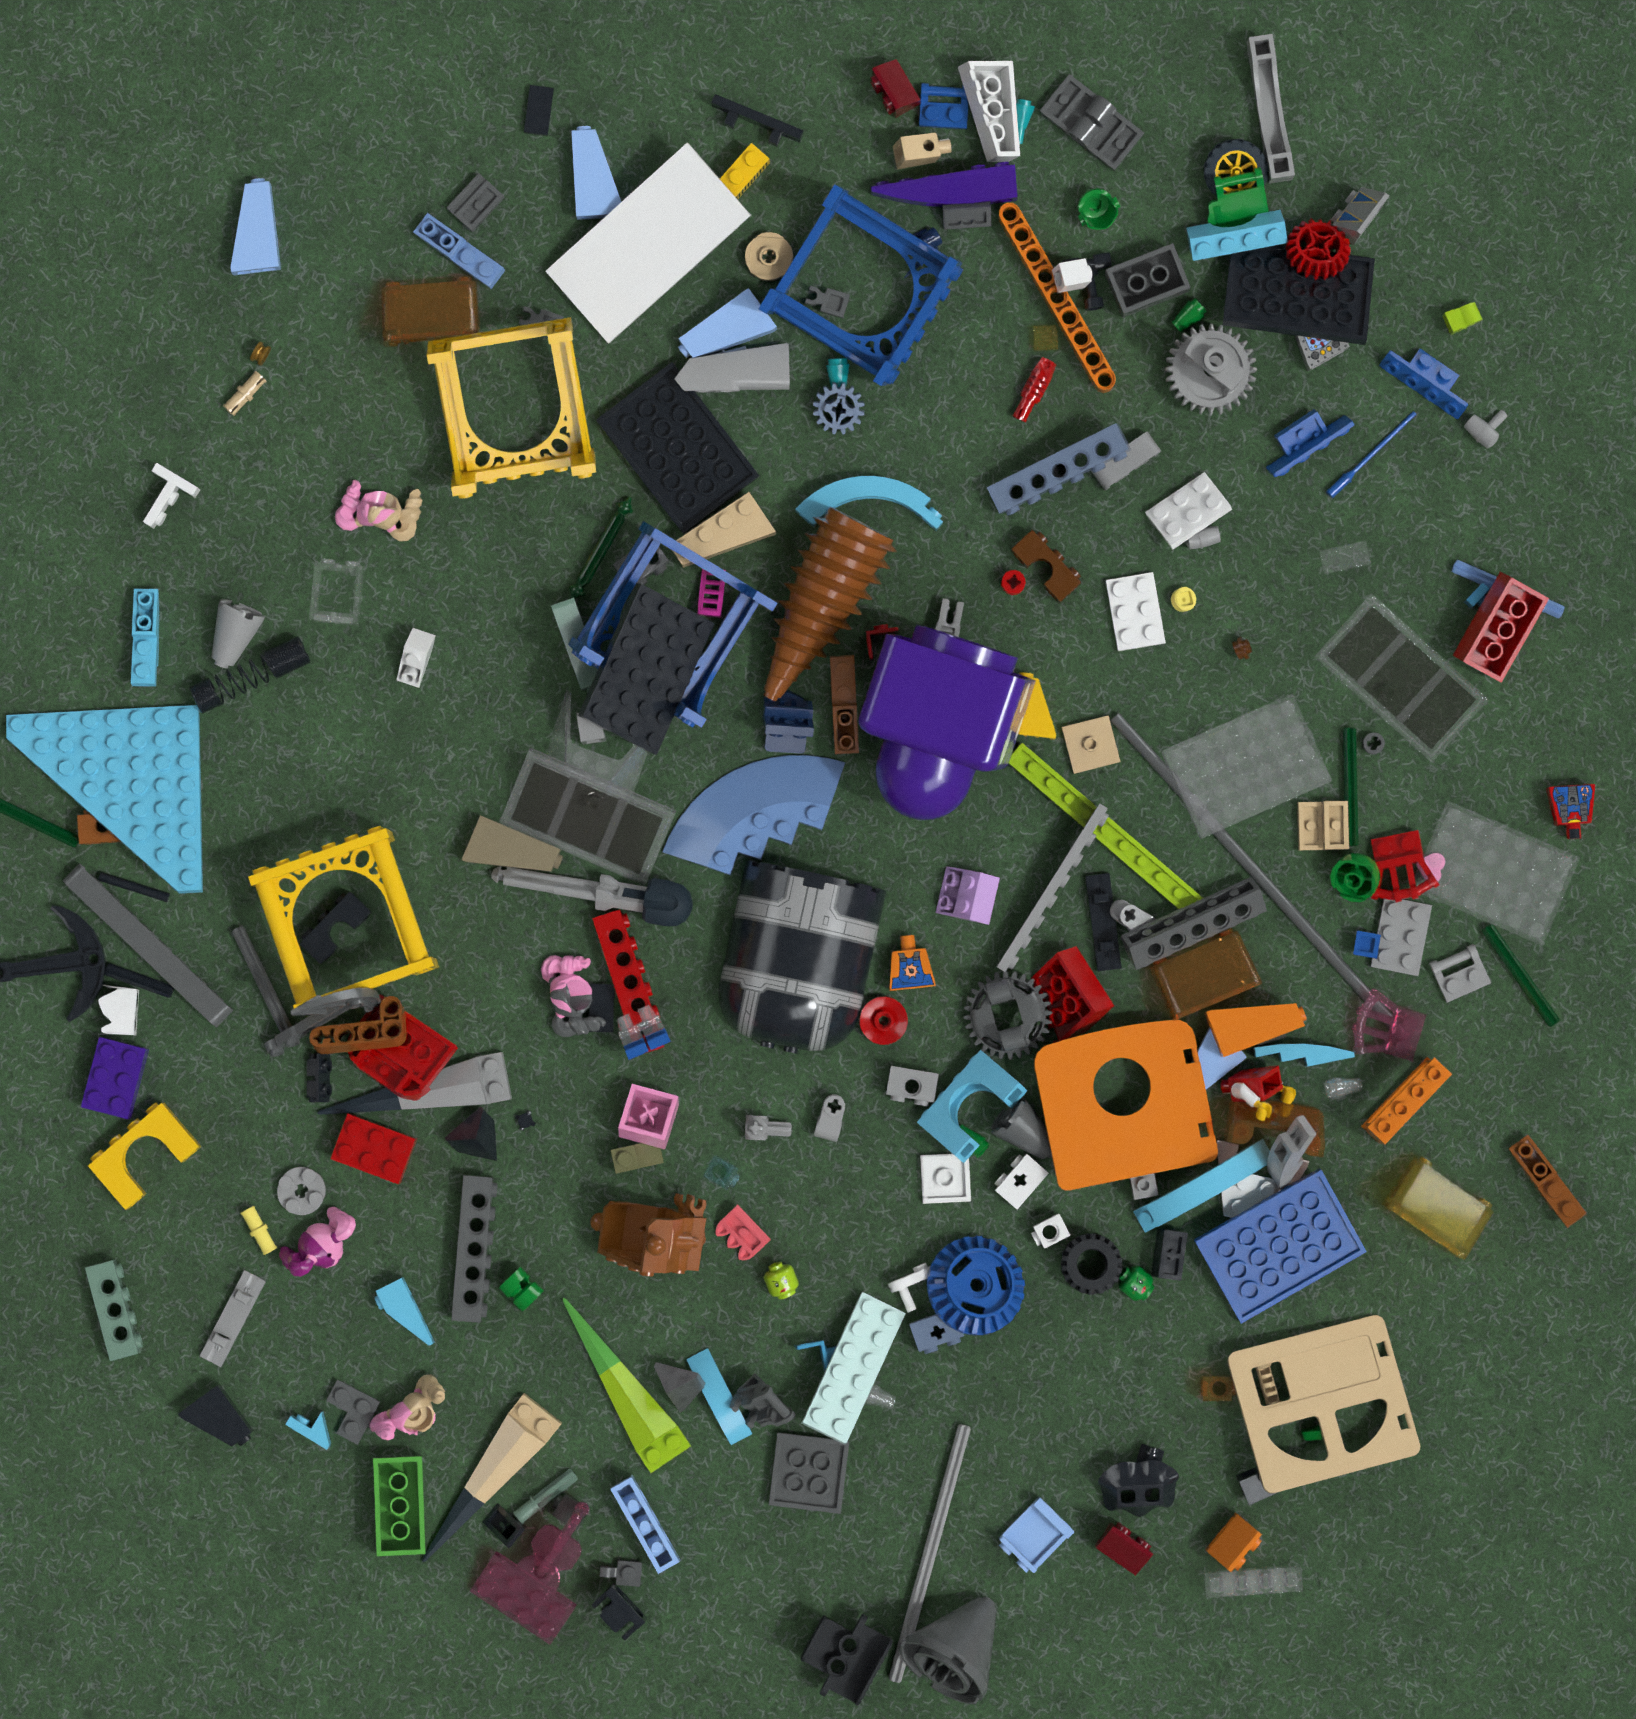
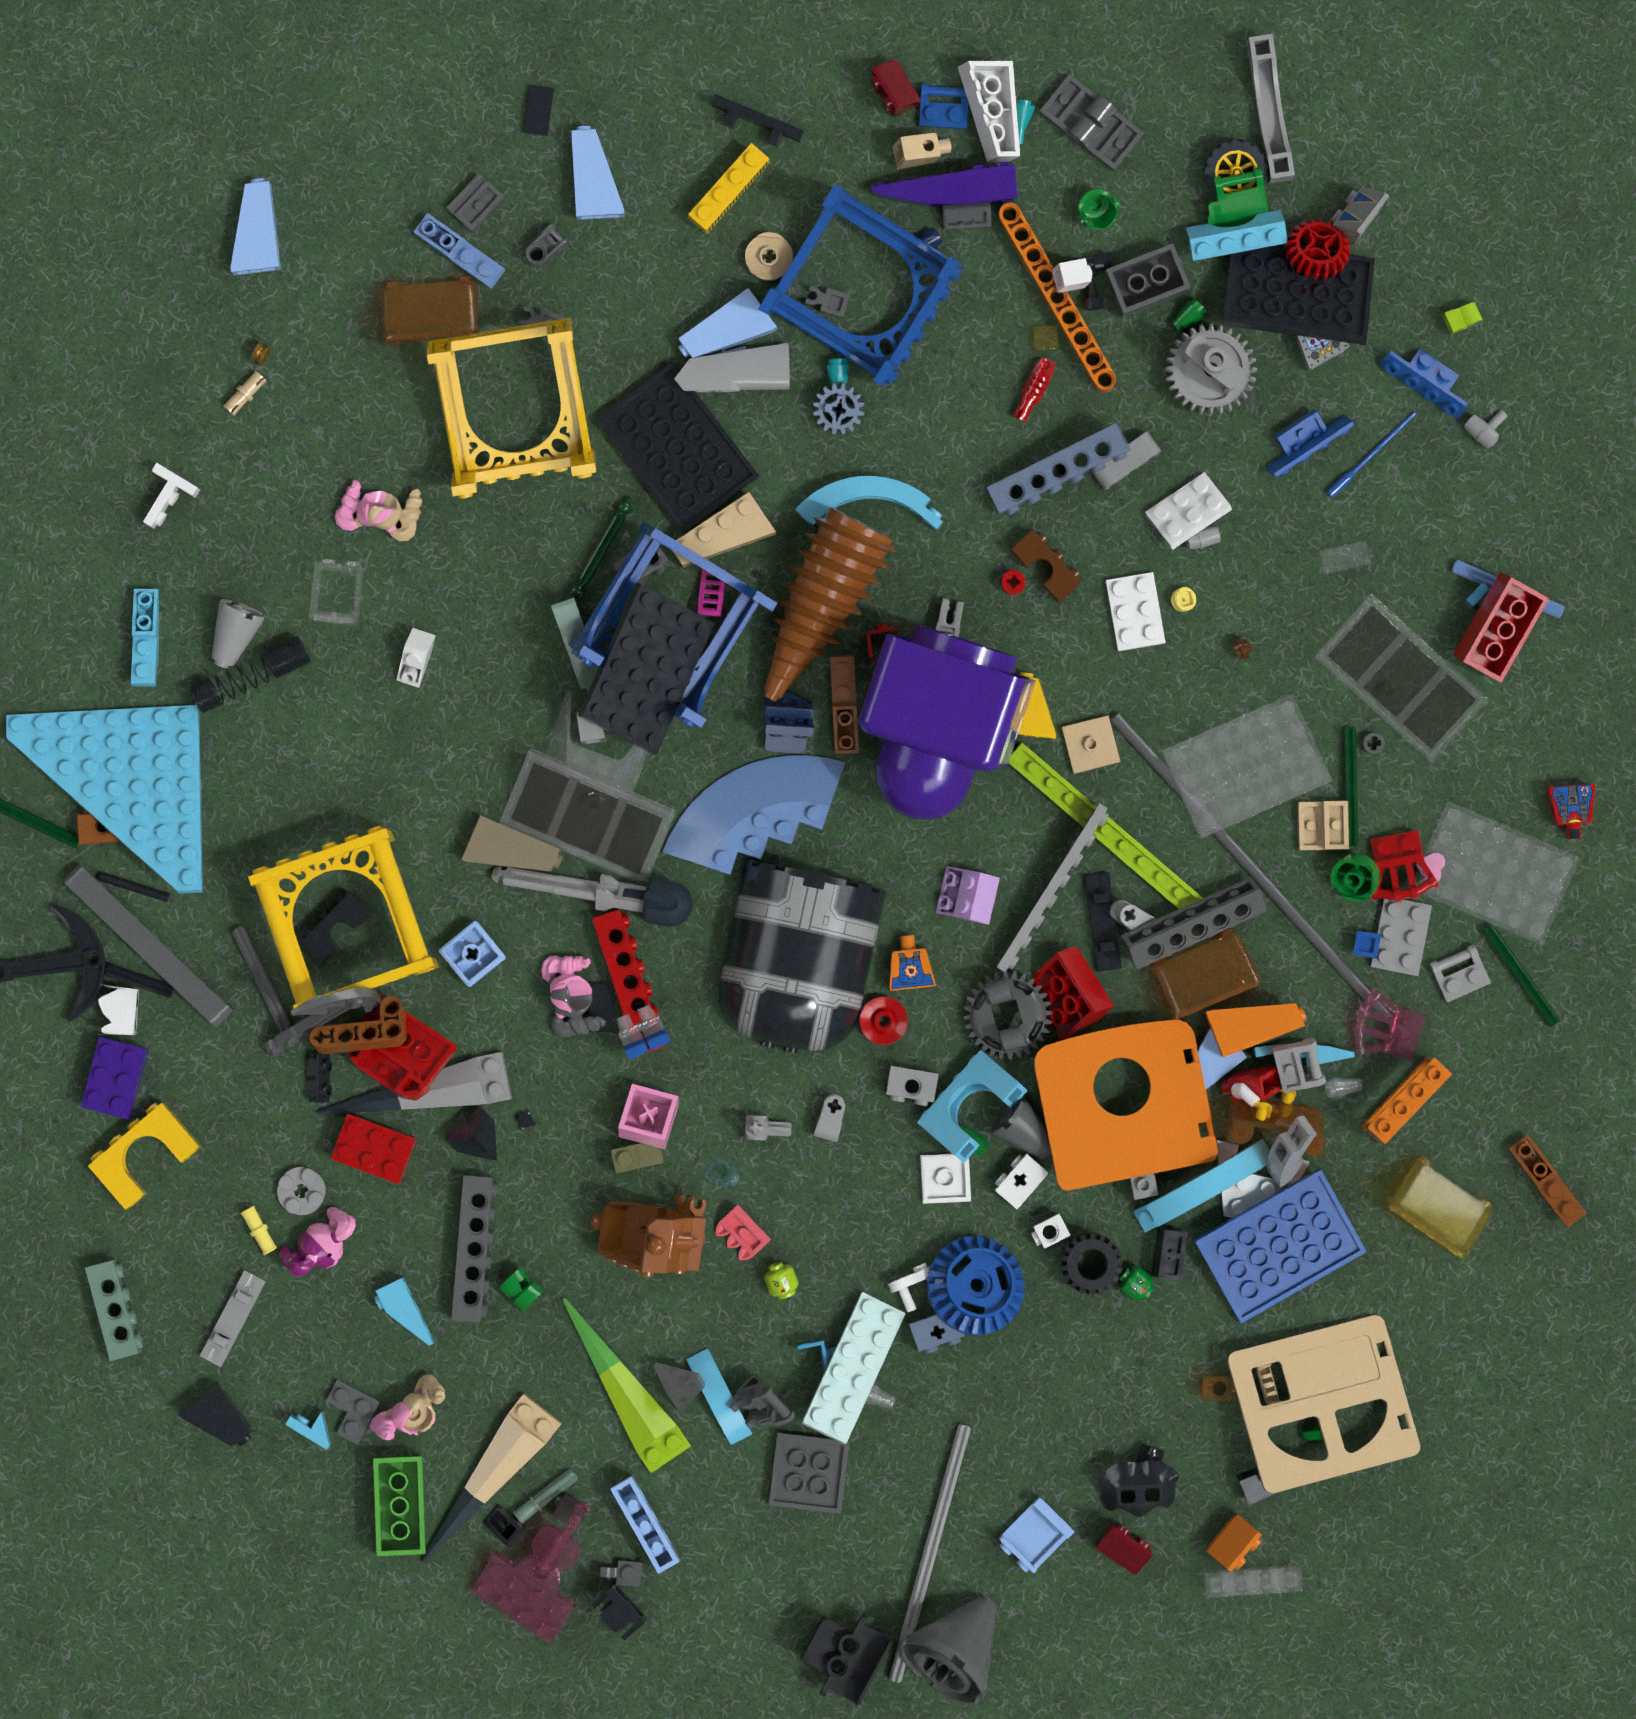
(456, 951): none -> light blue brick
(547, 246): none -> dark grey piece
(648, 243): white tile -> none
(1291, 1068): none -> light grey plate

